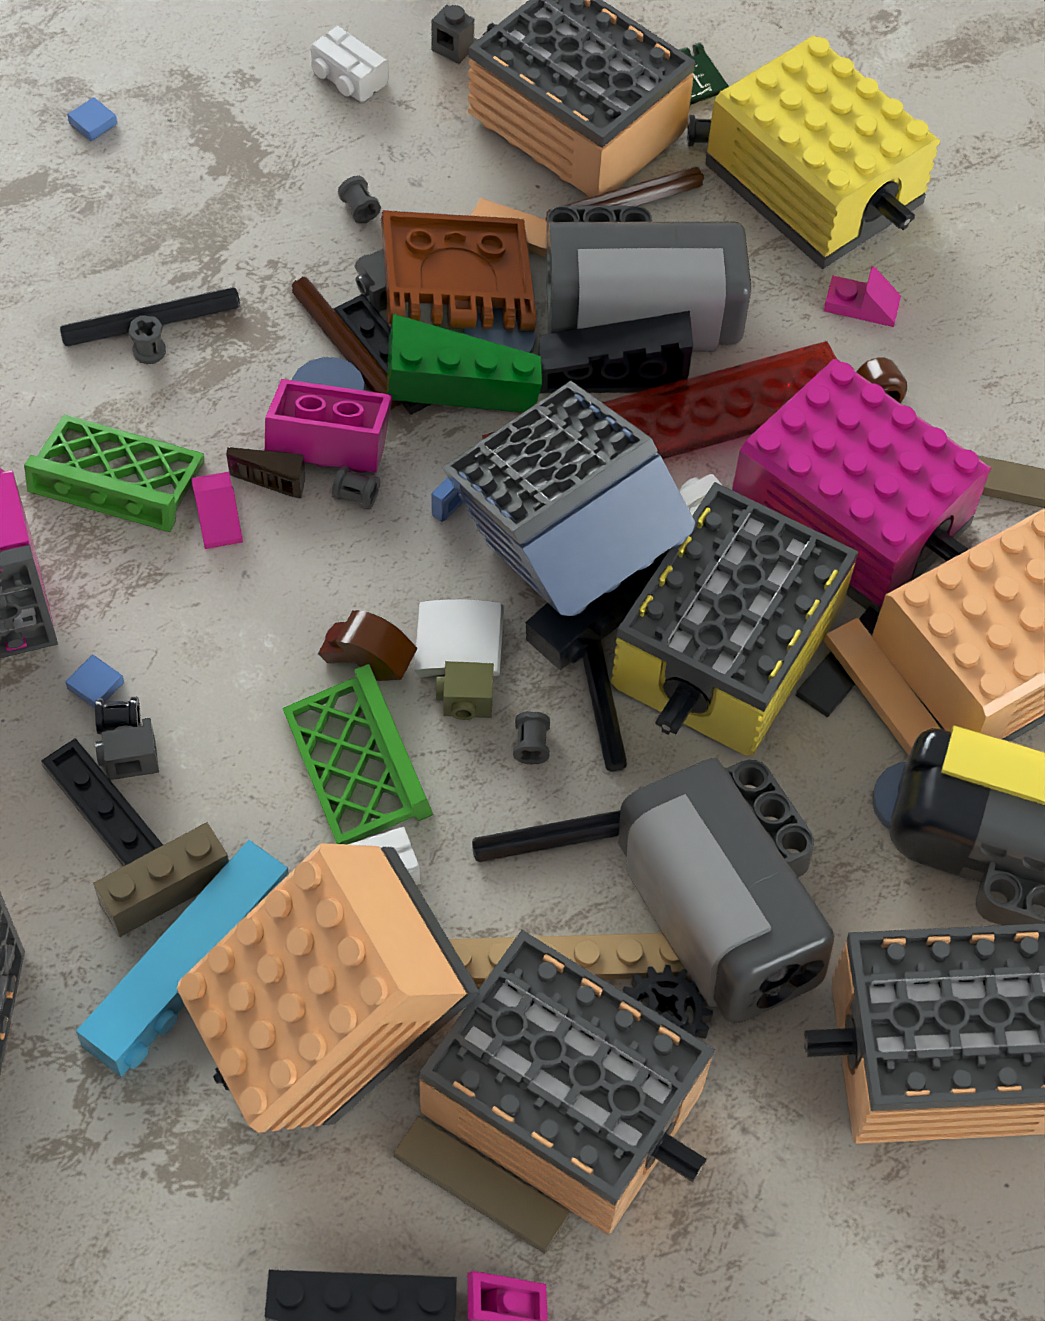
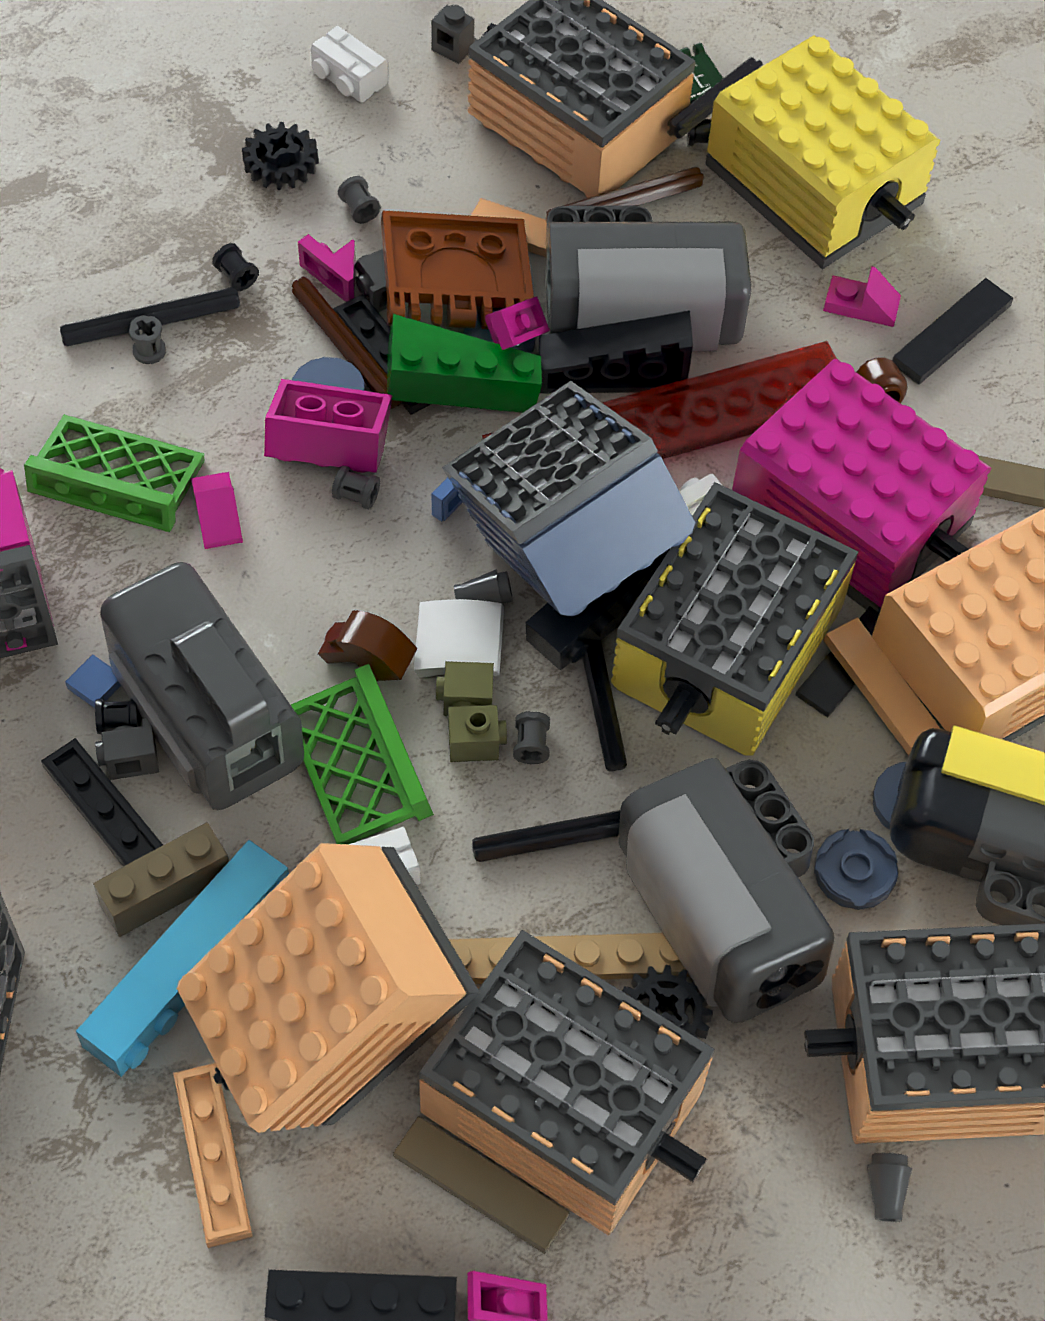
(92, 119): medium blue tile -> none
(200, 686): none -> dark grey piece
(212, 1156): none -> light nougat tile
(235, 267): none -> black bush
(268, 469): dark brown slope -> none
(280, 155): none -> black gear
(331, 269): none -> dark pink slope
(475, 733): none -> olive brick
(487, 587): none -> dark grey cone
(517, 323): none -> dark pink slope
(703, 106): none -> black axle
(856, 868): none -> sand blue tile
(889, 1184): none -> dark grey cone
(952, 330): none -> black tile

